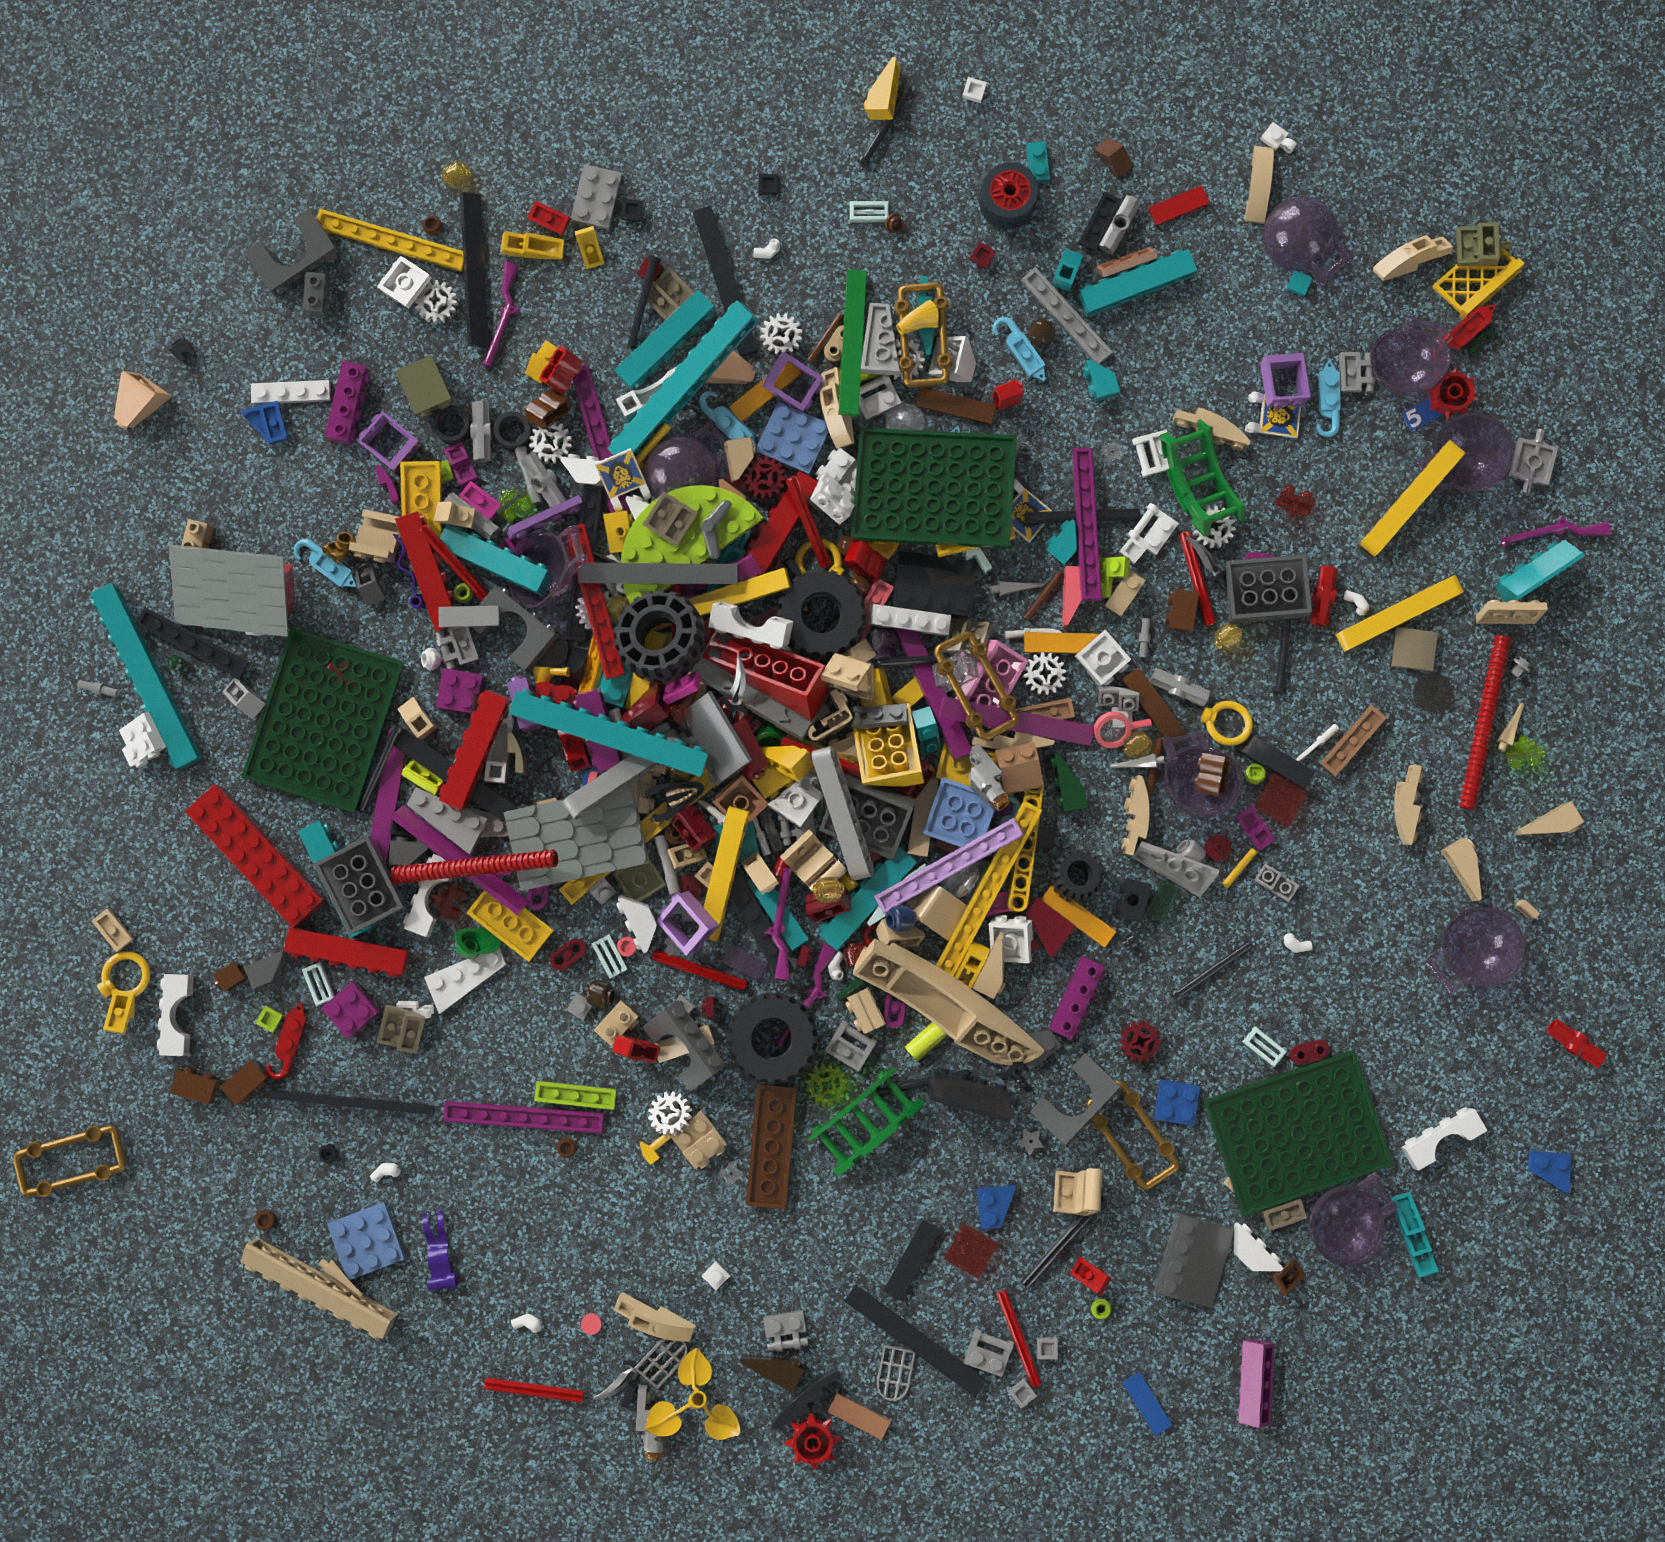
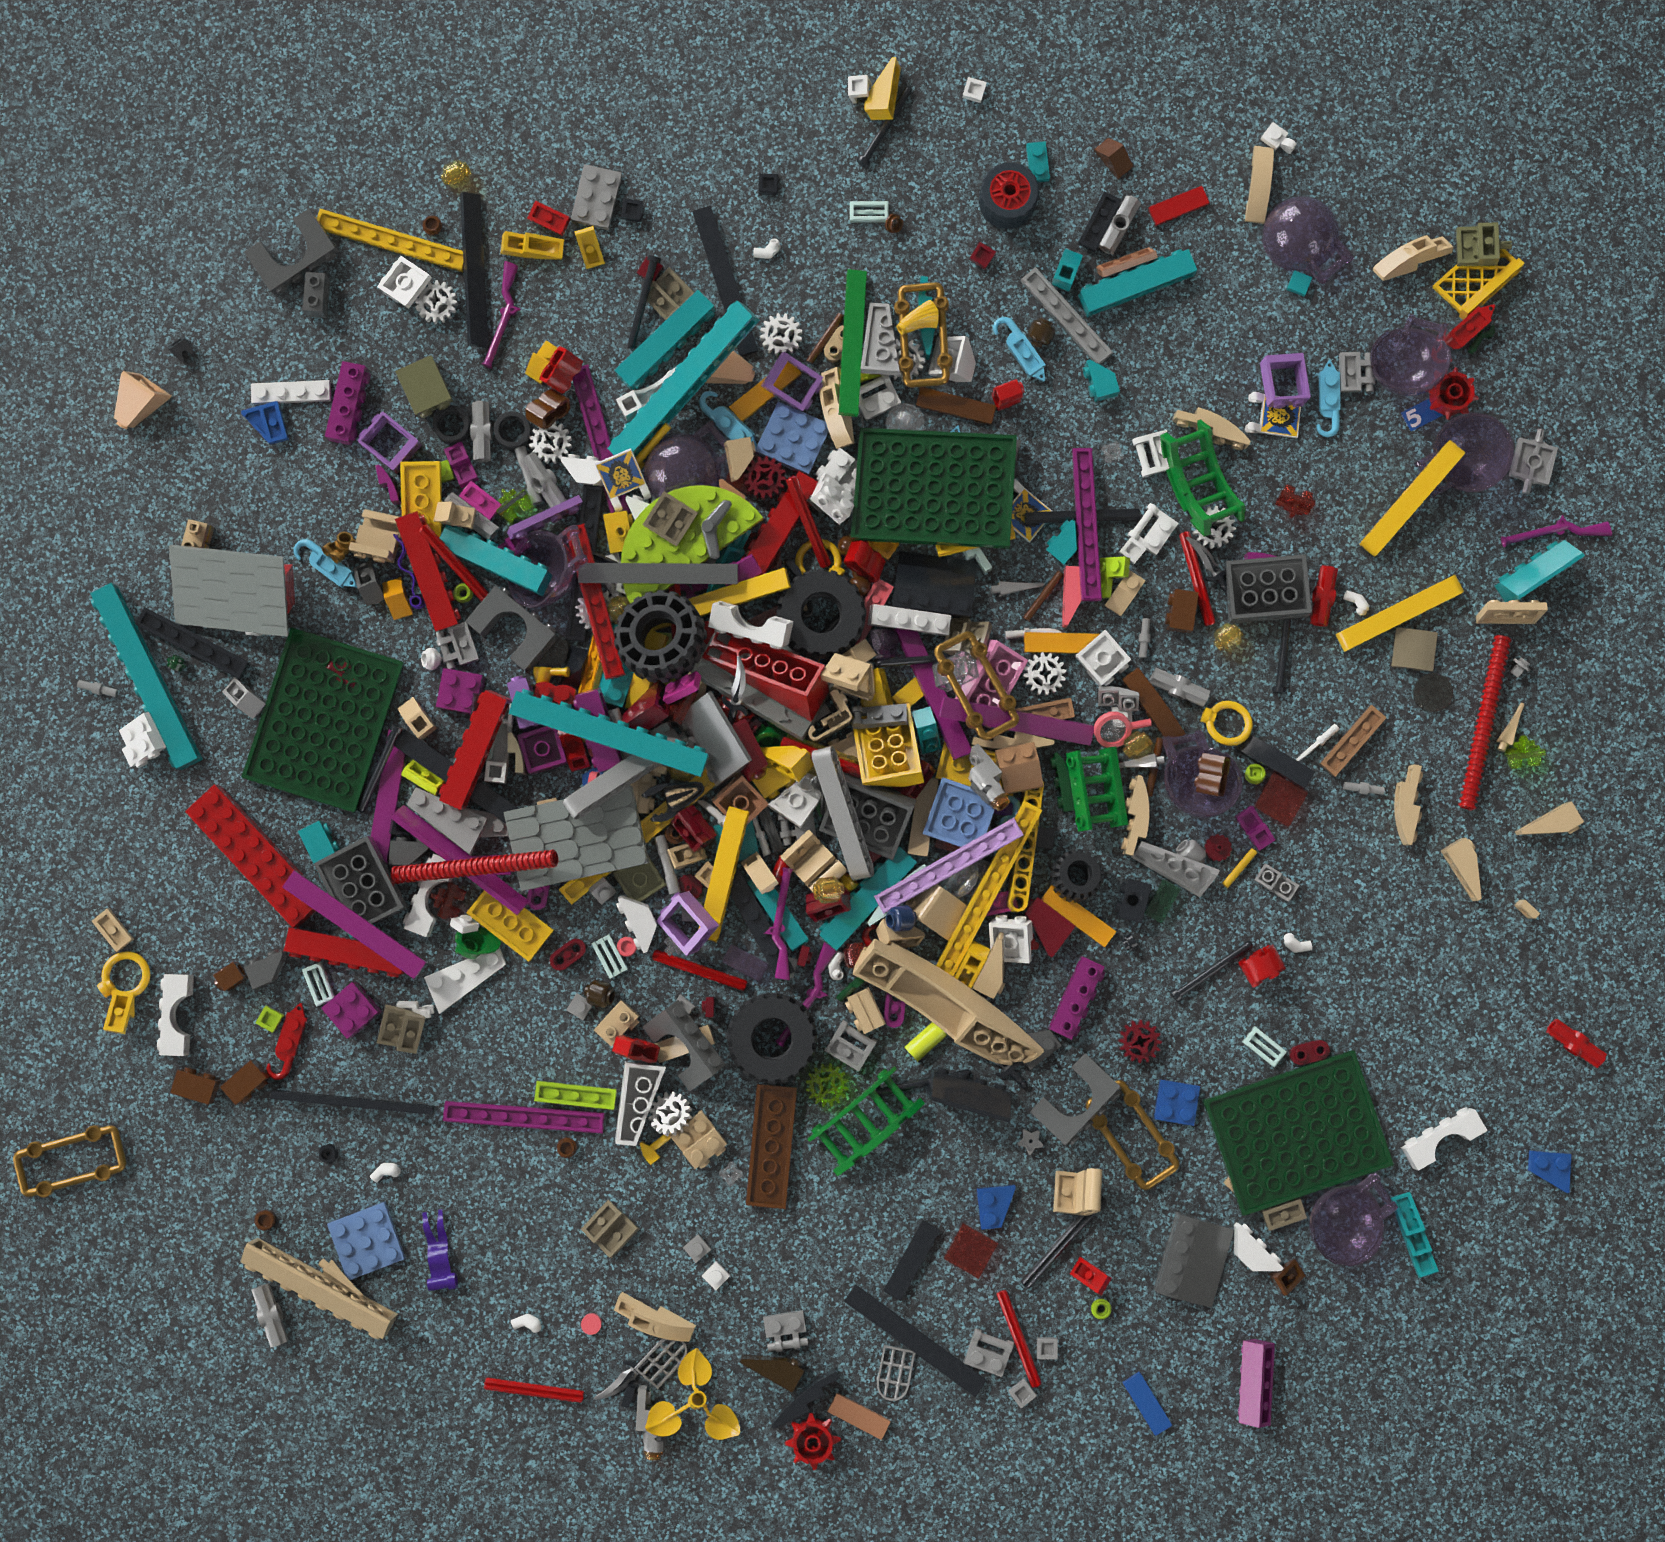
(269, 1315): none -> light grey piece
(354, 924): none -> magenta tile
(397, 598): none -> light orange slope
(464, 924): none -> white plate
(469, 616): light grey tile -> none
(542, 750): none -> magenta brick
(610, 1229): none -> dark tan slope
(636, 1098): none -> white wedge
(697, 1248): none -> light grey plate
(858, 87): none -> white panel
(1112, 784): none -> green fence
(1262, 965): none -> red brick
(1363, 788): none -> light grey bar
(1480, 949): clear purple windscreen -> none

